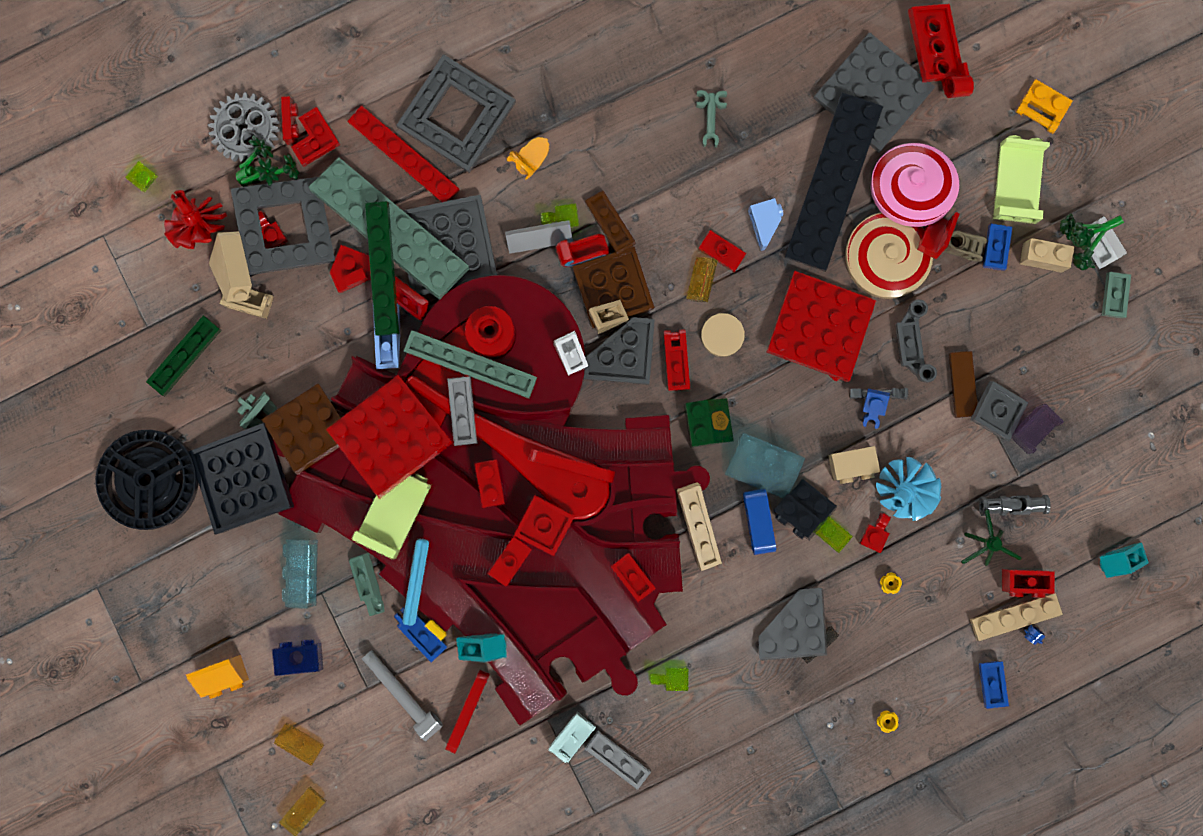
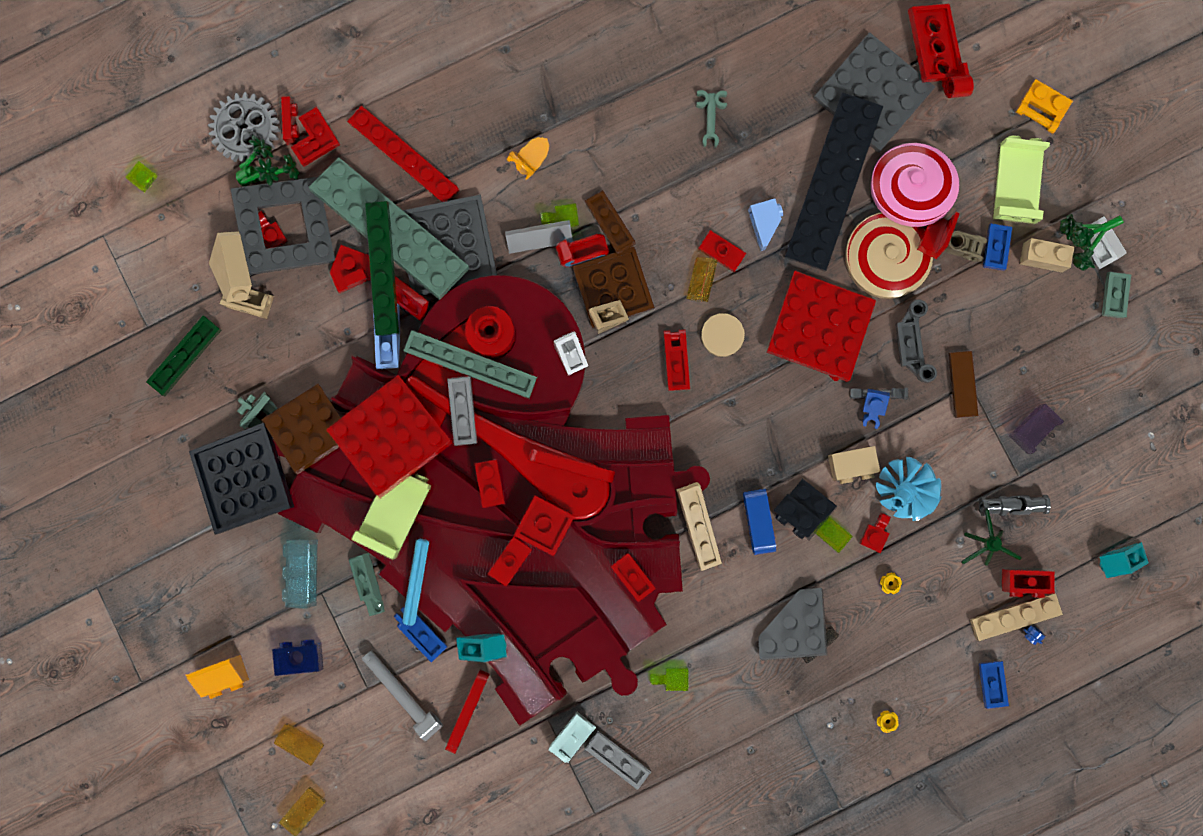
(130, 480): black piece -> none
(191, 223): red piece -> none
(436, 630): yellow tile -> none
(465, 152): dark grey plate -> none
(624, 355): dark grey plate -> none
(708, 422): dark green slope -> none
(764, 465): clear light blue slope -> none
(999, 411): dark grey plate -> none

